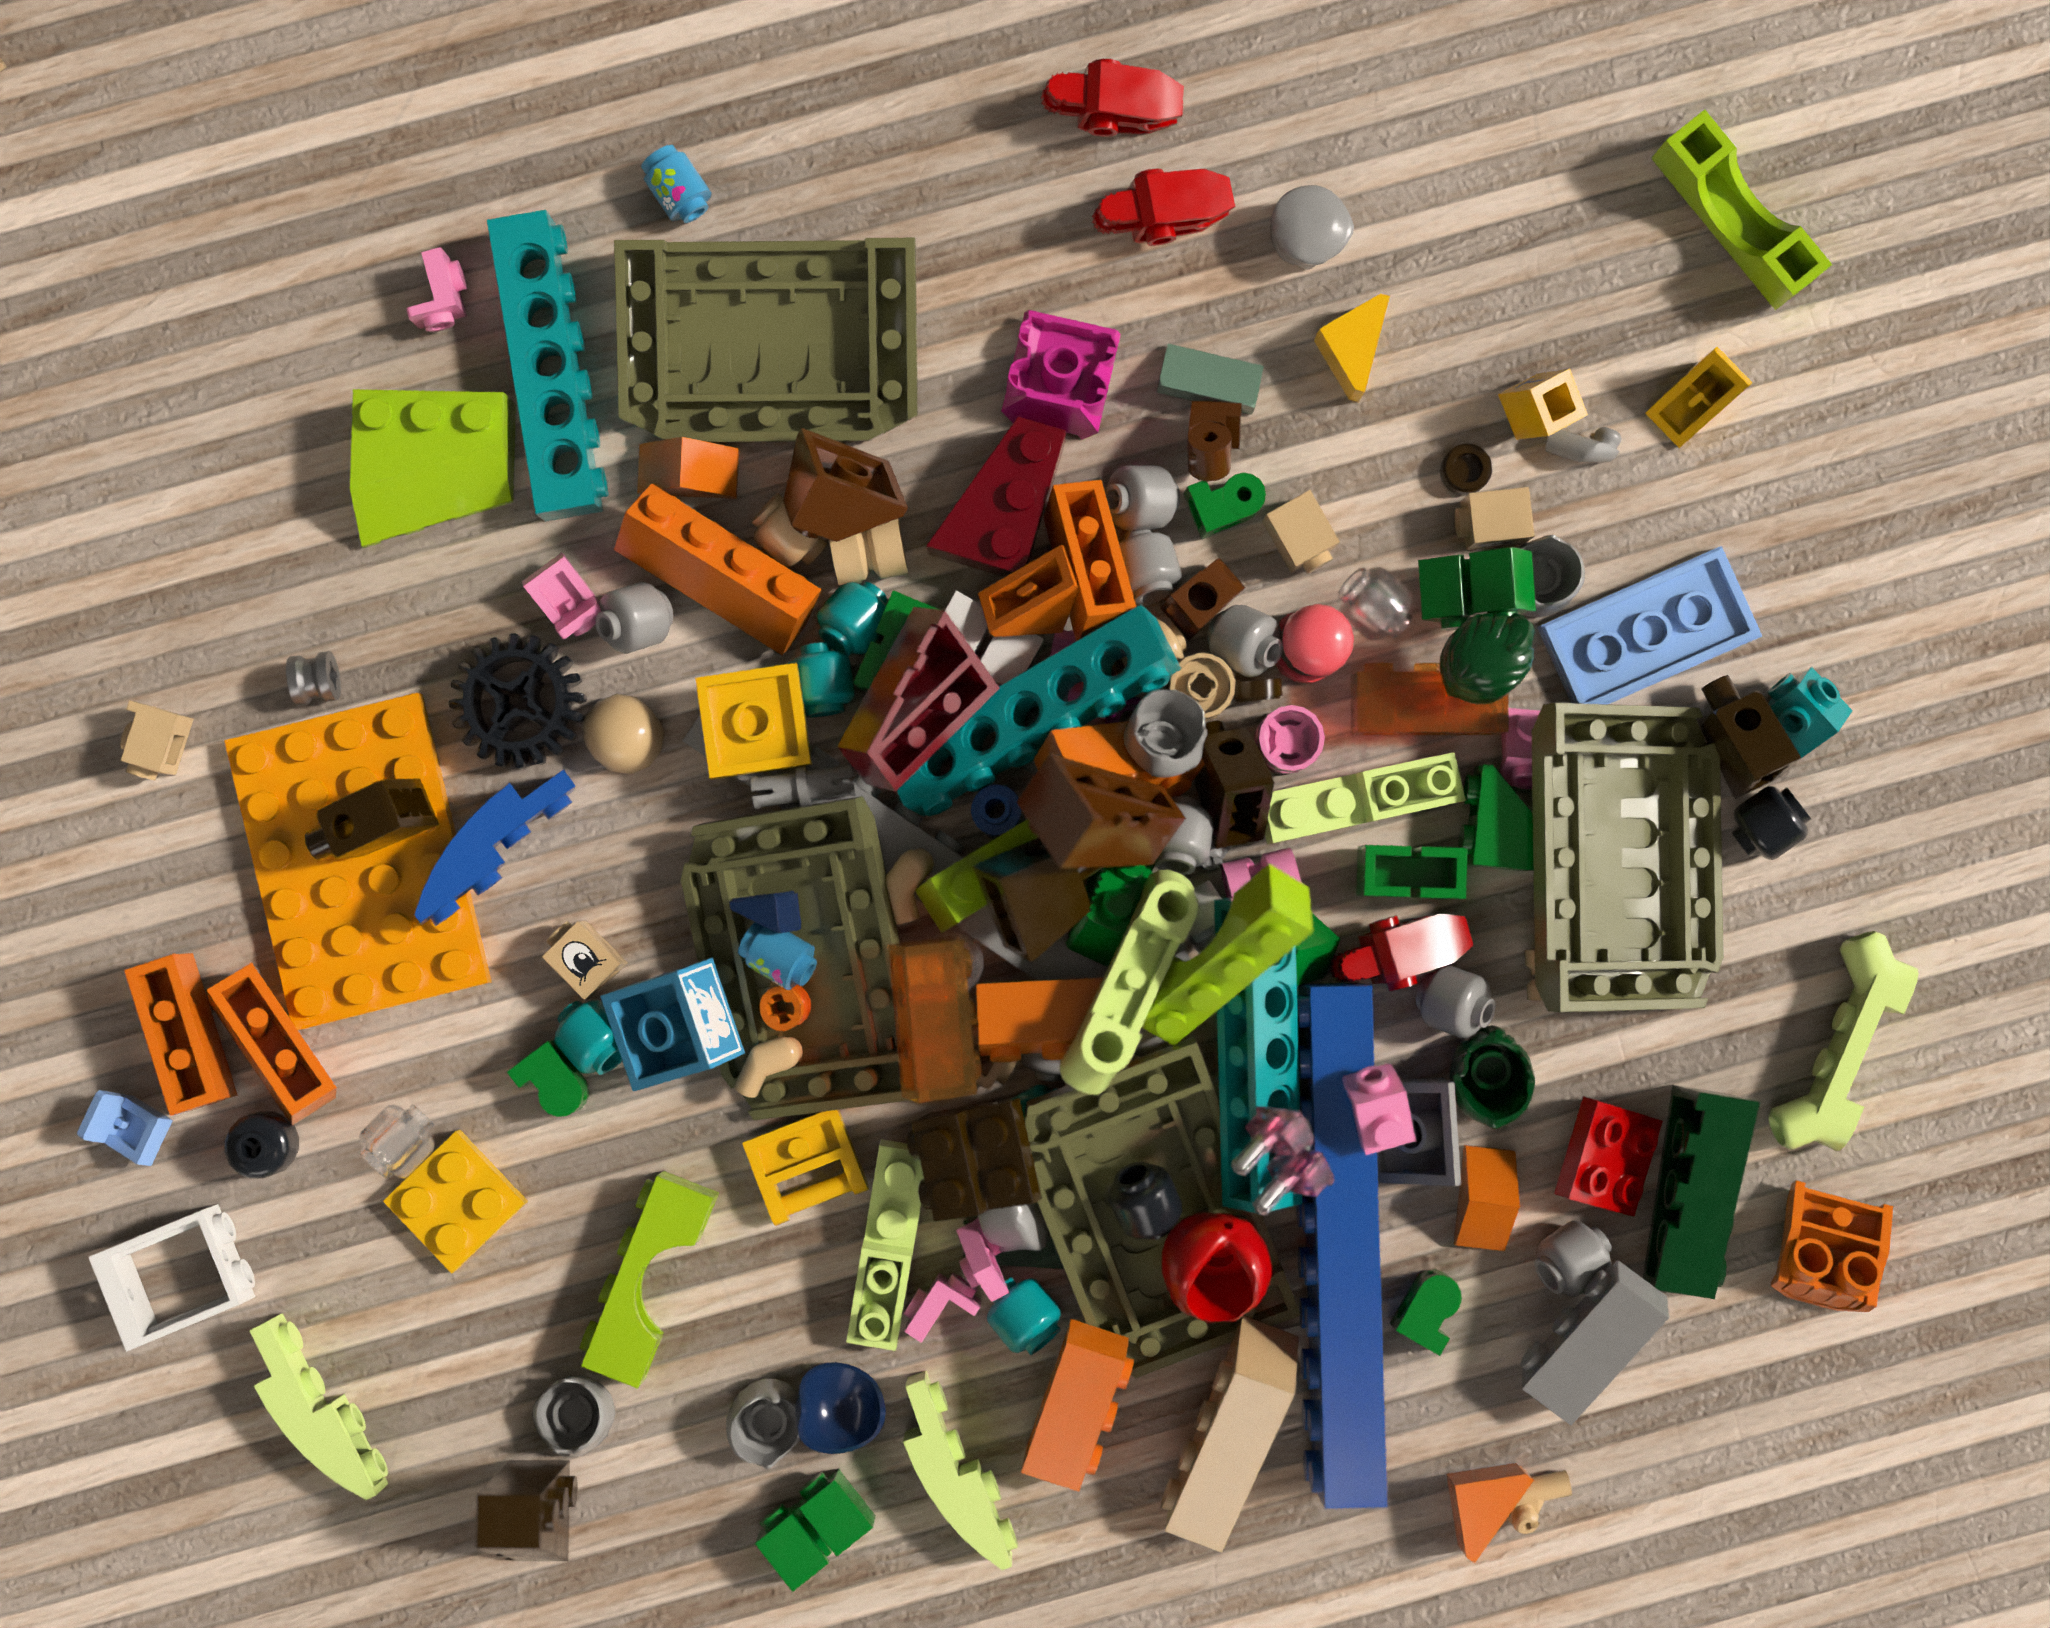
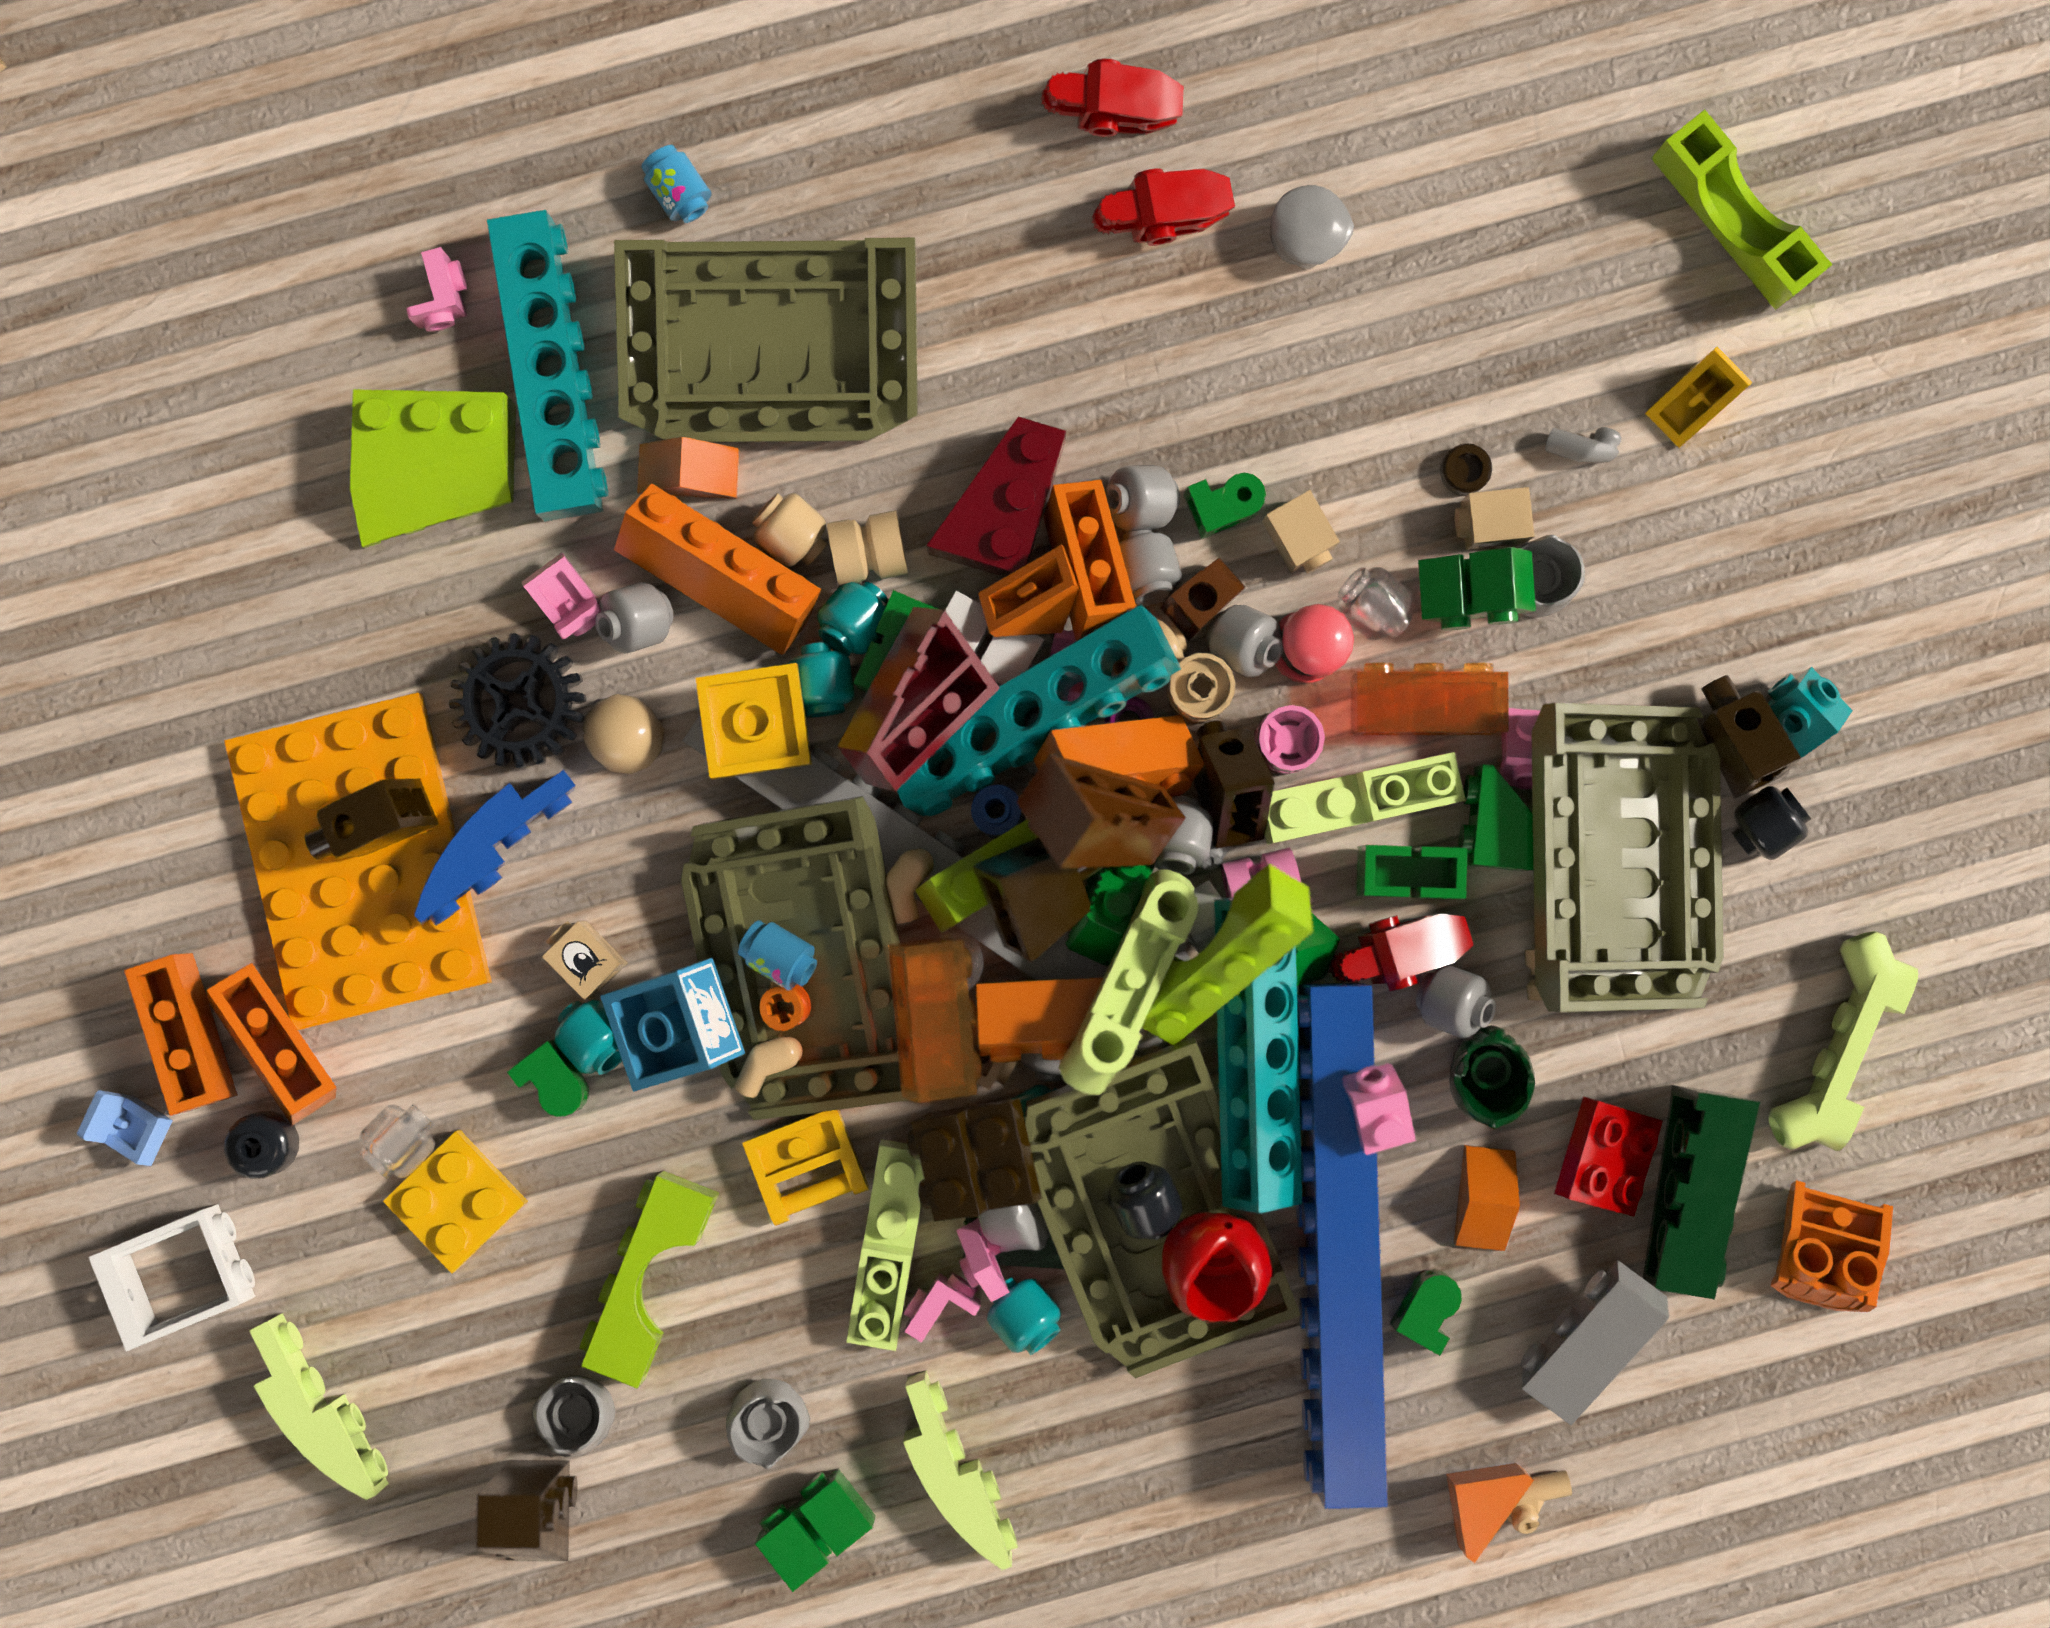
(154, 740): tan brick -> none
(313, 678): flat silver wheel -> none
(774, 911): dark blue slope -> none
(803, 786): light grey pin -> none
(838, 1408): dark blue helmet -> none
(839, 489): reddish brown slope -> none
(1061, 373): dark pink slope -> none
(1077, 1406): orange brick -> none
(1166, 733): light grey hair -> none
(1209, 377): sand green slope -> none
(1211, 436): reddish brown leg -> none
(1232, 1434): tan wedge -> none
(1258, 690): dark brown tile -> none
(1295, 1165): clear pink piece -> none
(1351, 344): yellow slope -> none
(1435, 1153): light grey slope -> none
(1487, 657): dark green hair -> none
(1542, 404): yellow brick -> none
(1572, 1257): light grey head -> none
(1650, 630): light blue tile -> none

